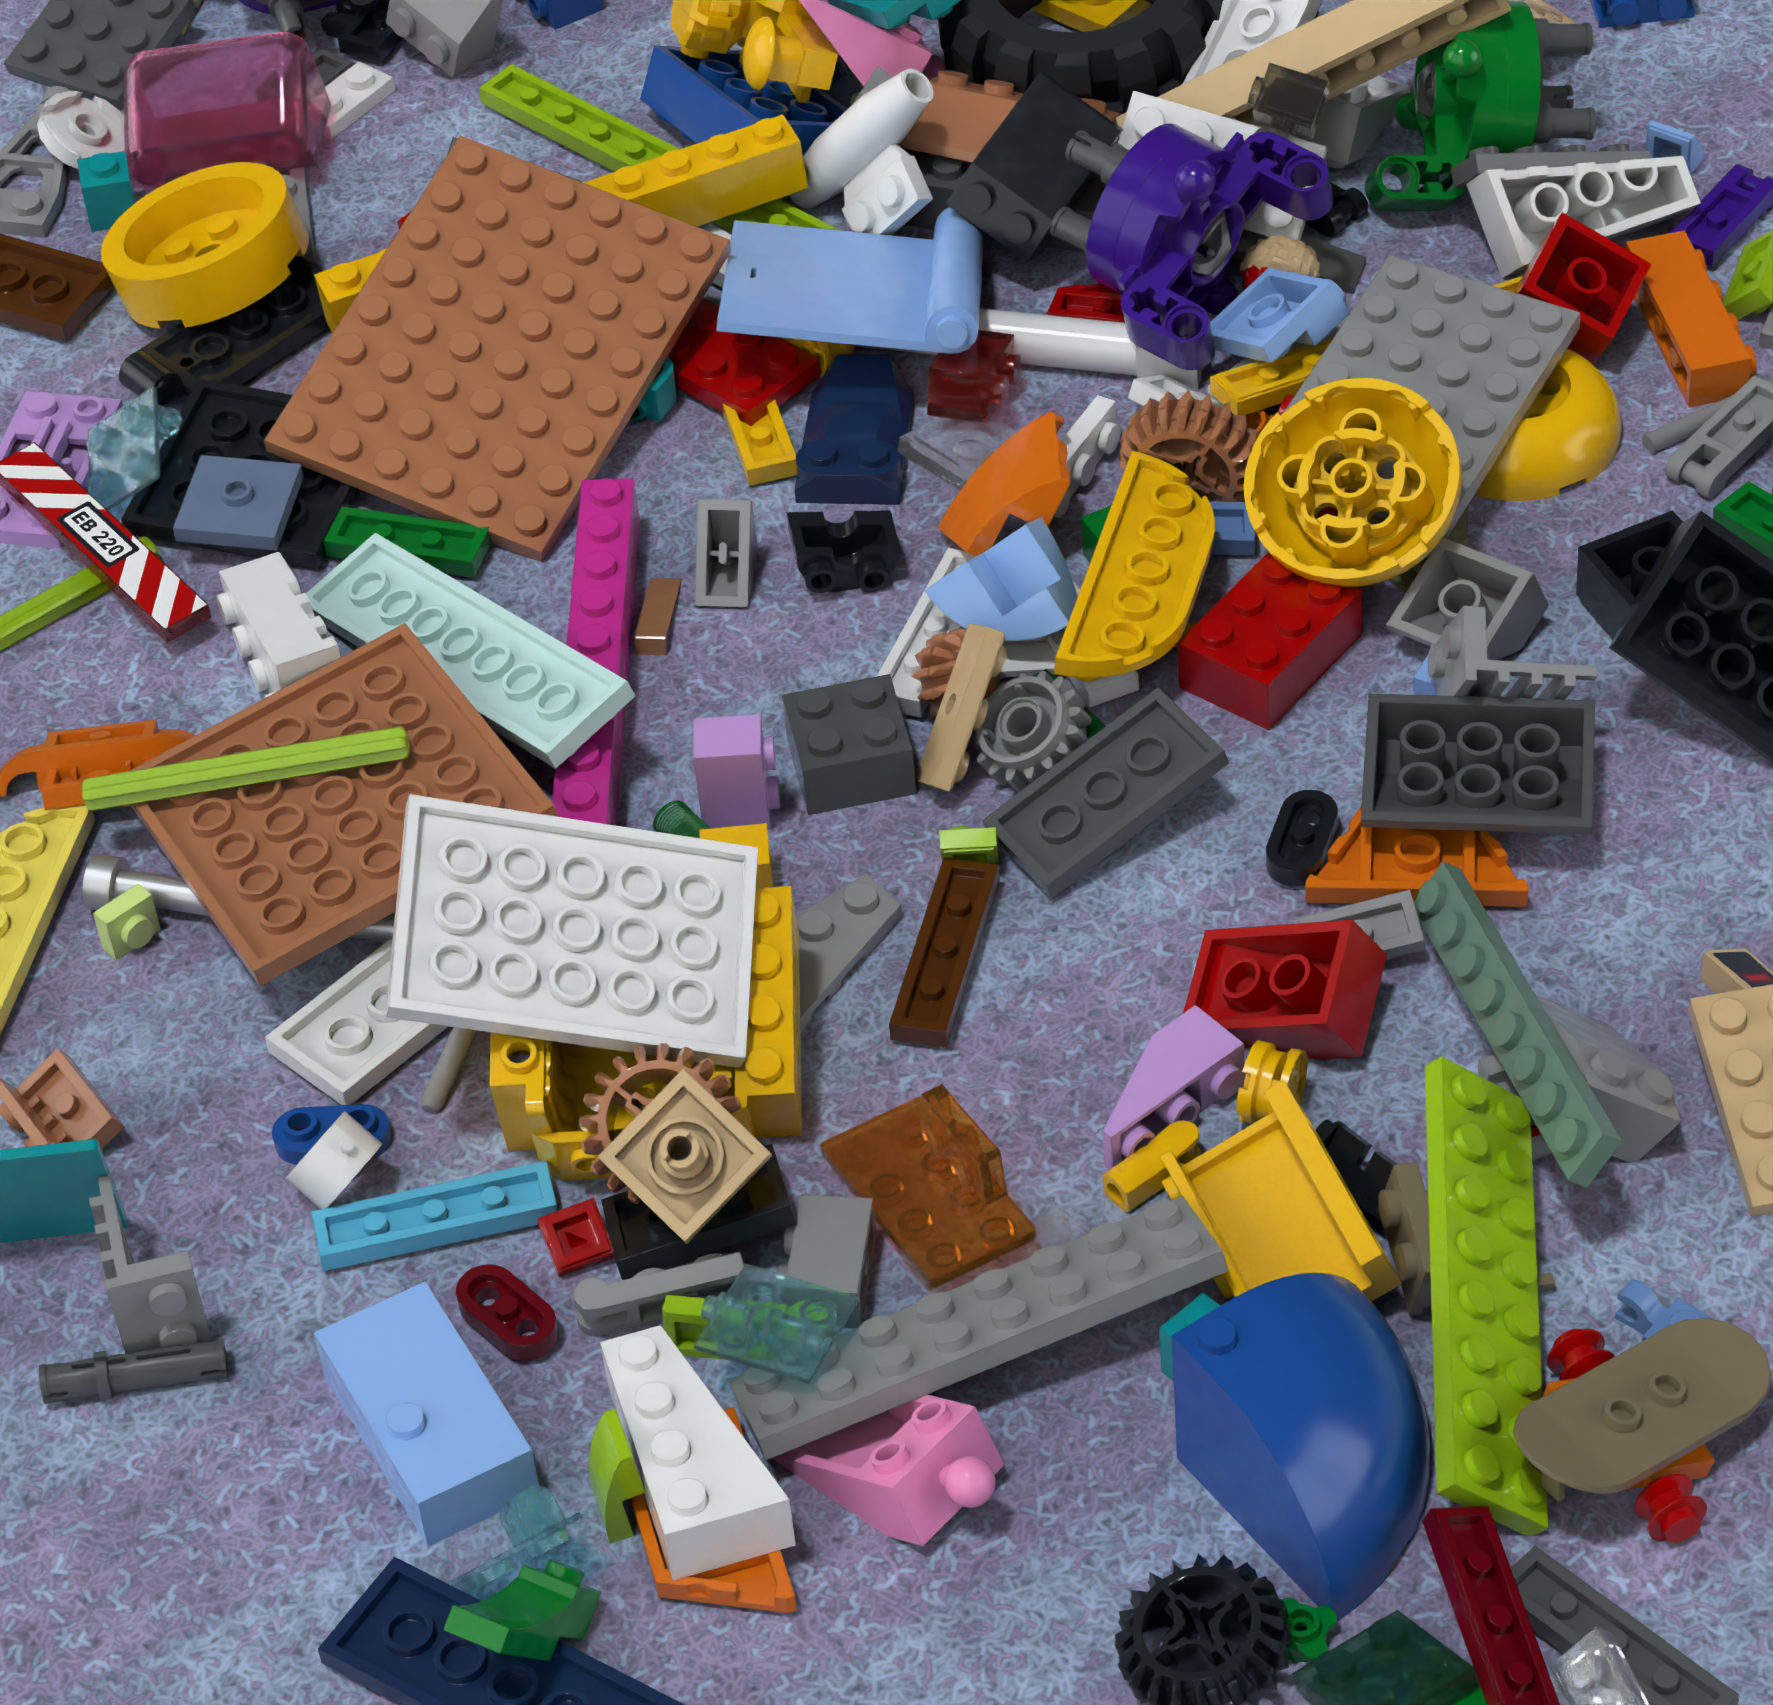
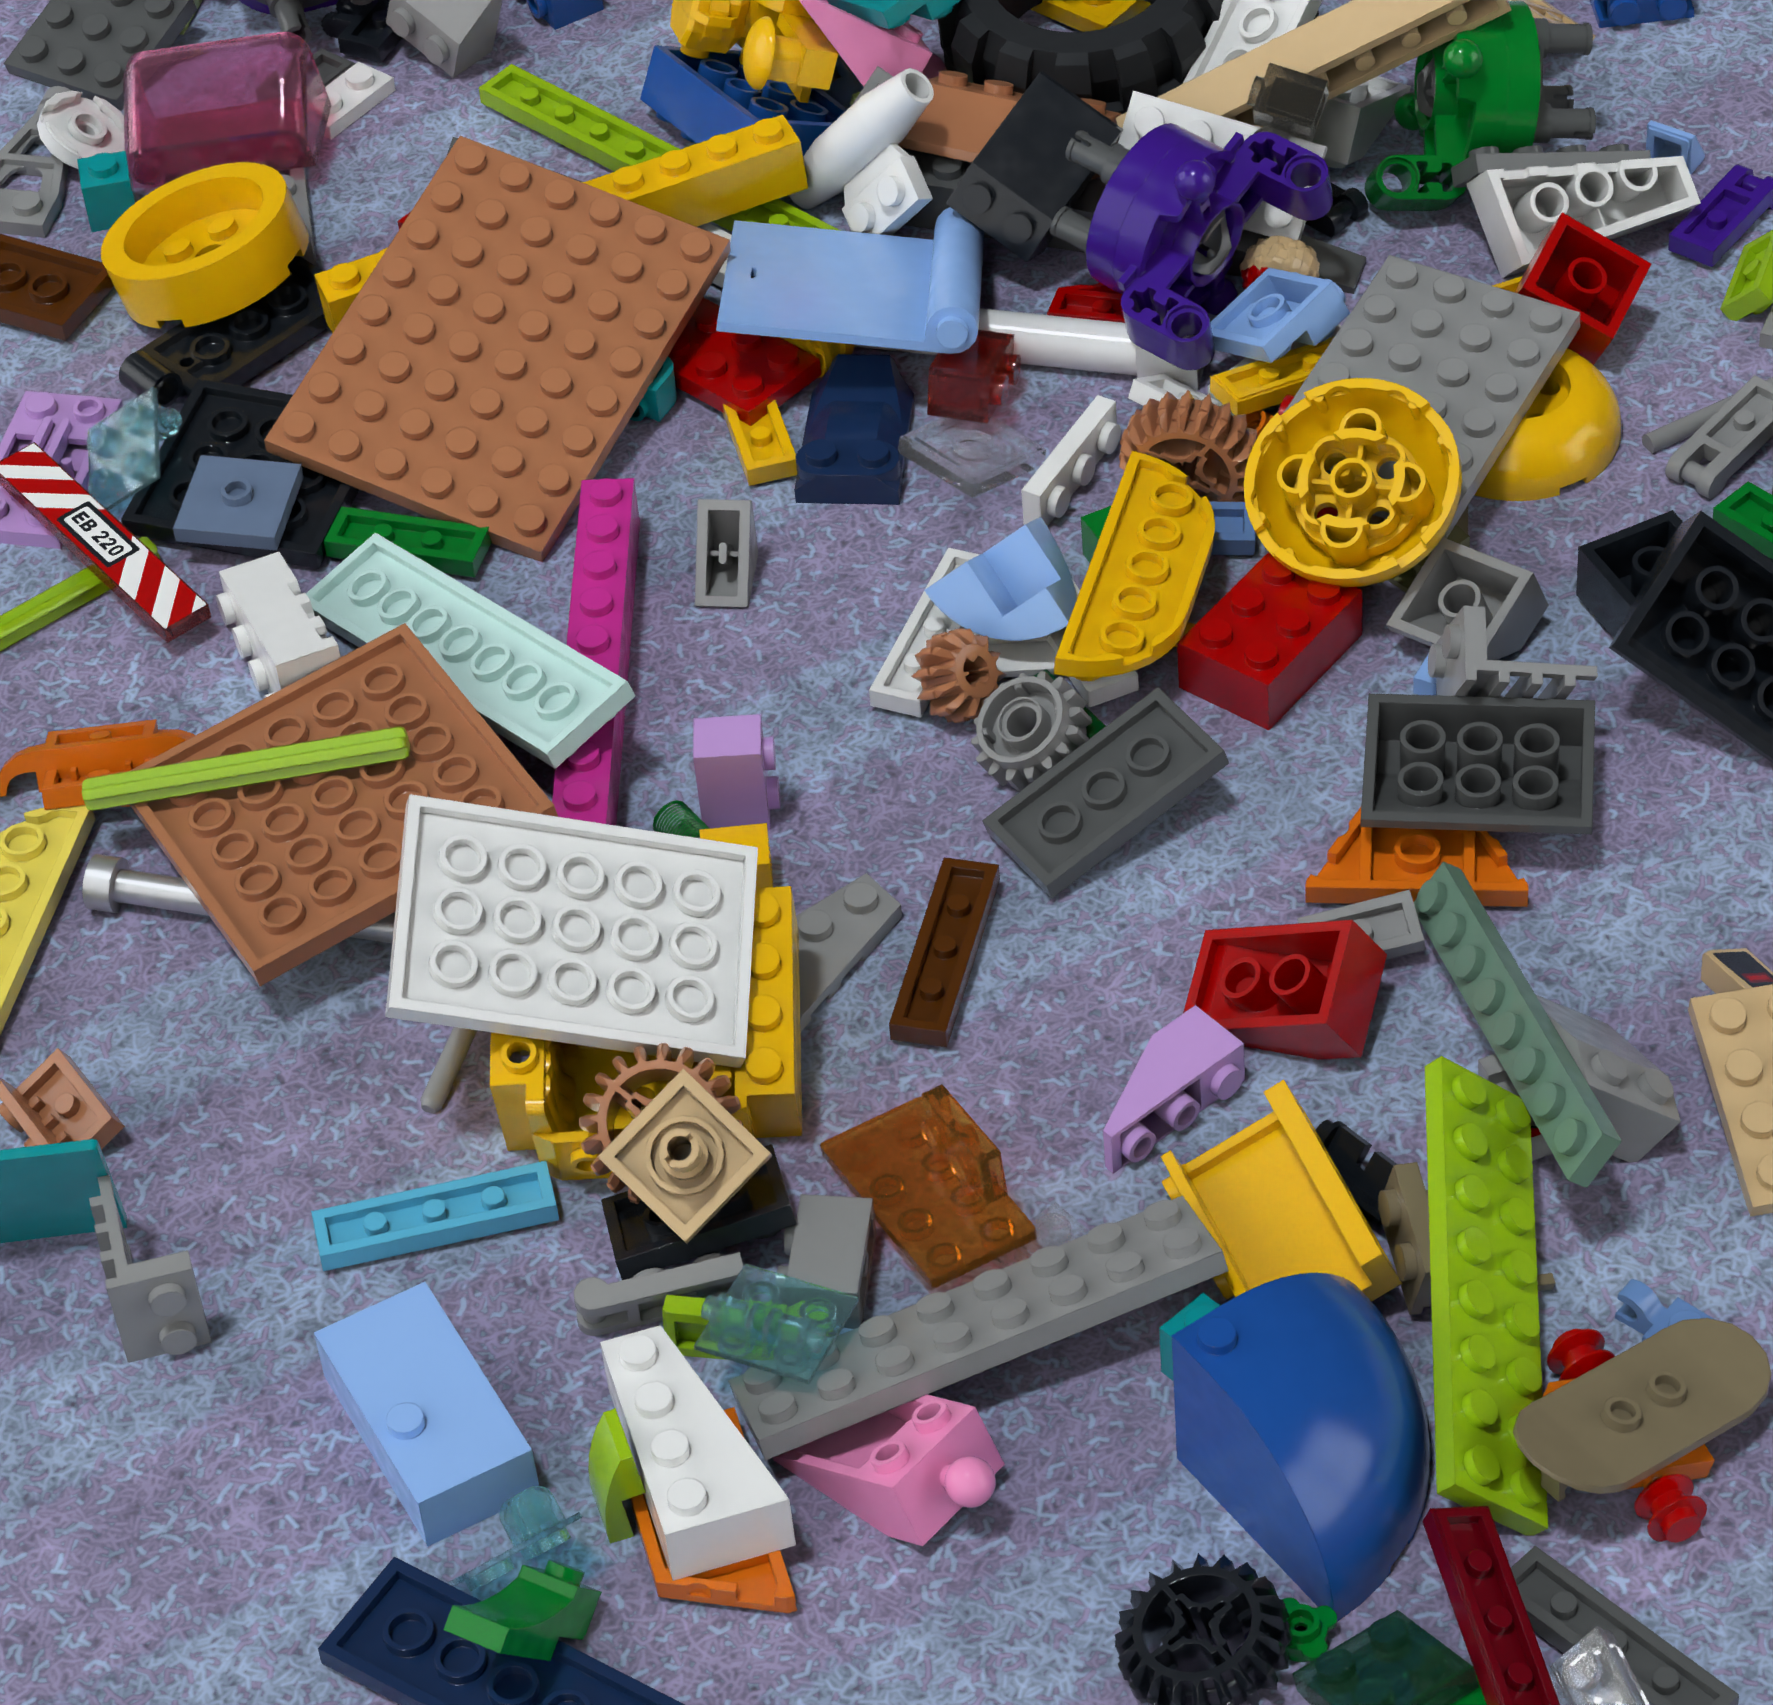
(127, 922): yellowish green plate -> none
(132, 1371): dark grey pin -> none
(315, 1121): blue plate -> none
(334, 1161): white piece -> none
(343, 1034): white plate -> none
(512, 1314): dark red plate -> none
(576, 1237): red tile -> none
(656, 616): medium nougat piece -> none
(844, 553): black cylinder -> none
(849, 744): dark grey brick -> none
(962, 707): tan tile -> none
(970, 844): lime tile -> none
(1019, 478): orange slope -> none
(1143, 1171): yellow bar -> none
(1263, 1070): yellow wheel -> none
(1294, 844): black plate -> none
(1690, 321): orange brick -> none

